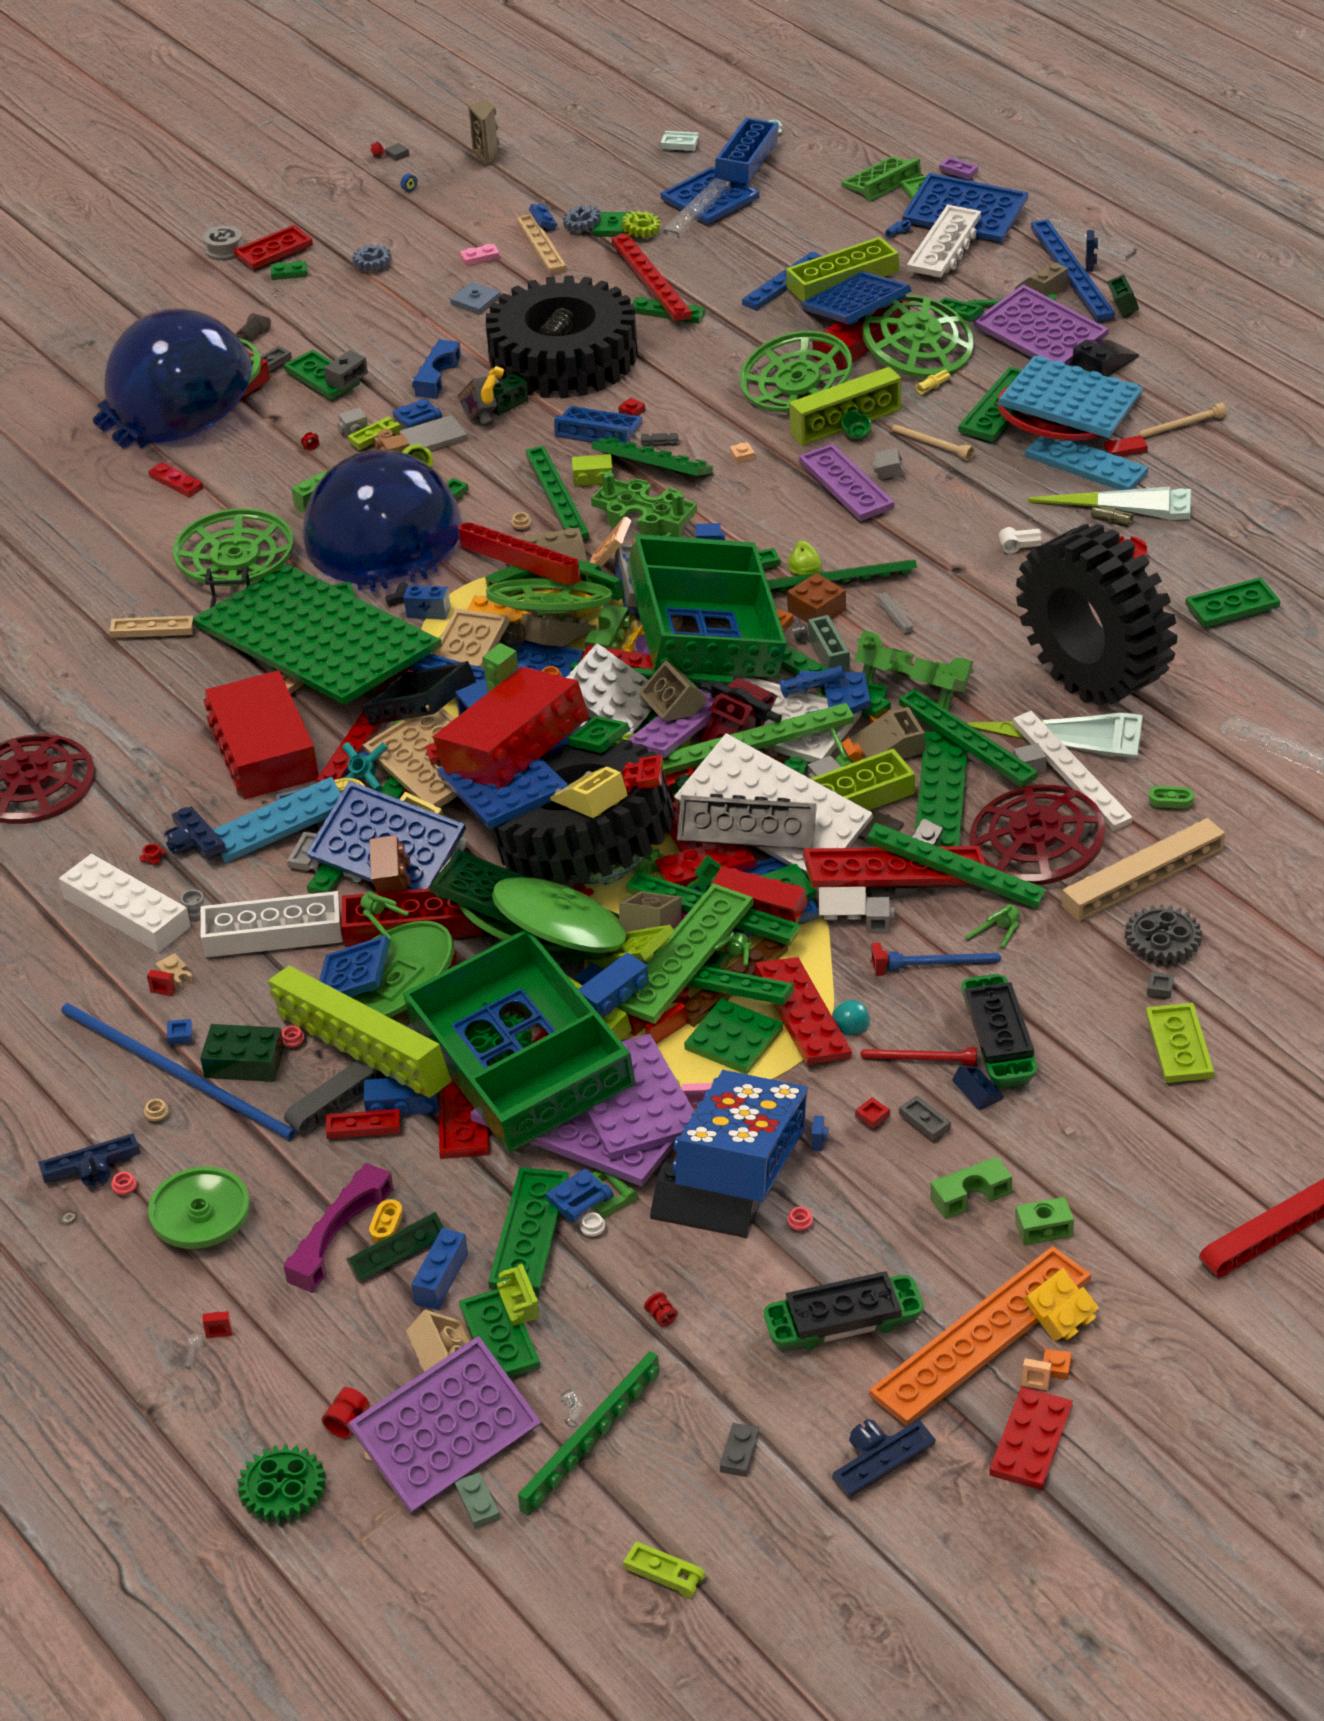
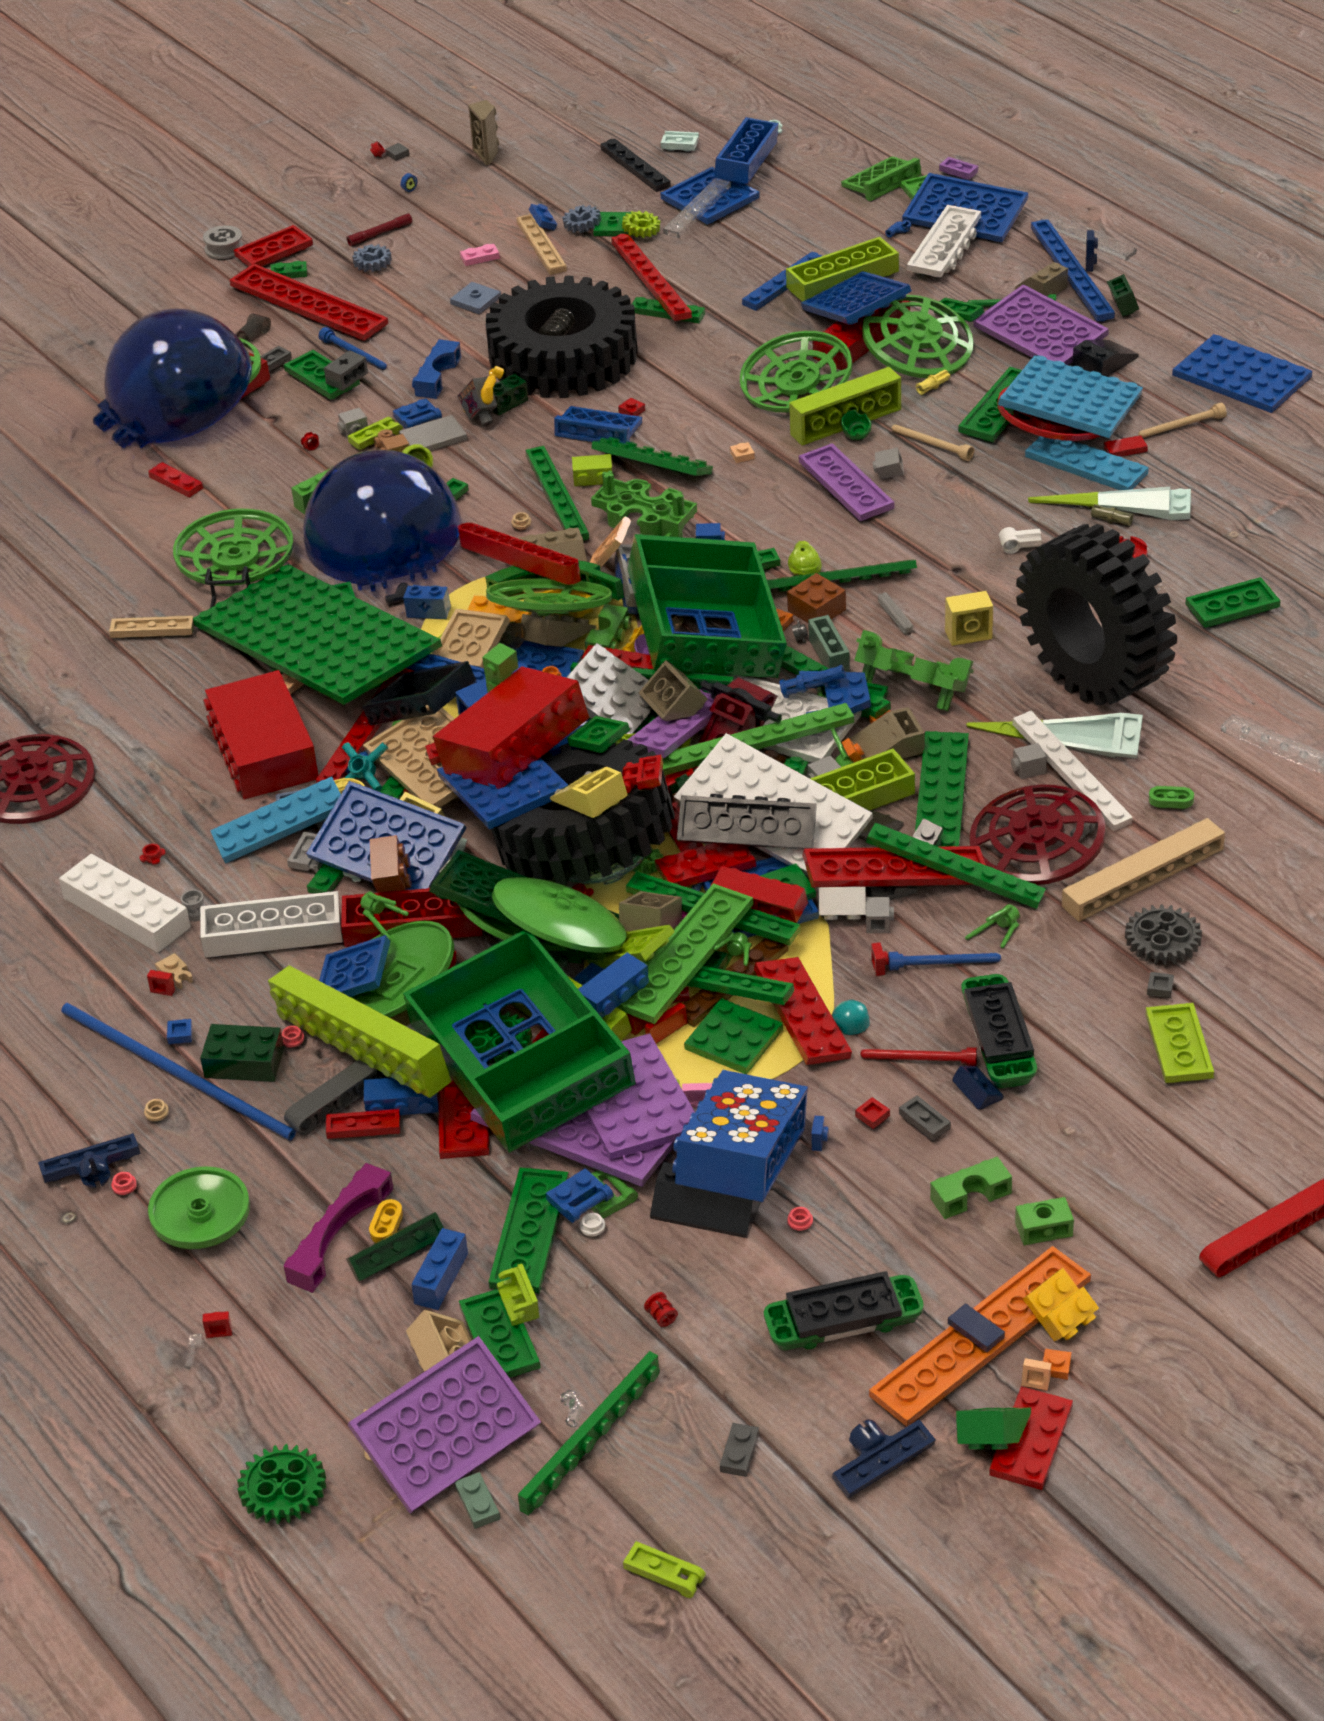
(192, 831): dark blue plate -> none
(309, 302): none -> red plate
(328, 336): none -> blue piece
(345, 1407): red wheel -> none
(377, 230): none -> dark red piece
(635, 165): none -> black plate
(659, 439): dark grey axle -> none
(705, 874): green plate -> none
(968, 618): none -> light yellow brick
(969, 738): green plate -> none
(976, 1327): none -> dark blue tile
(991, 1426): none -> green slope
(1242, 373): none -> blue plate

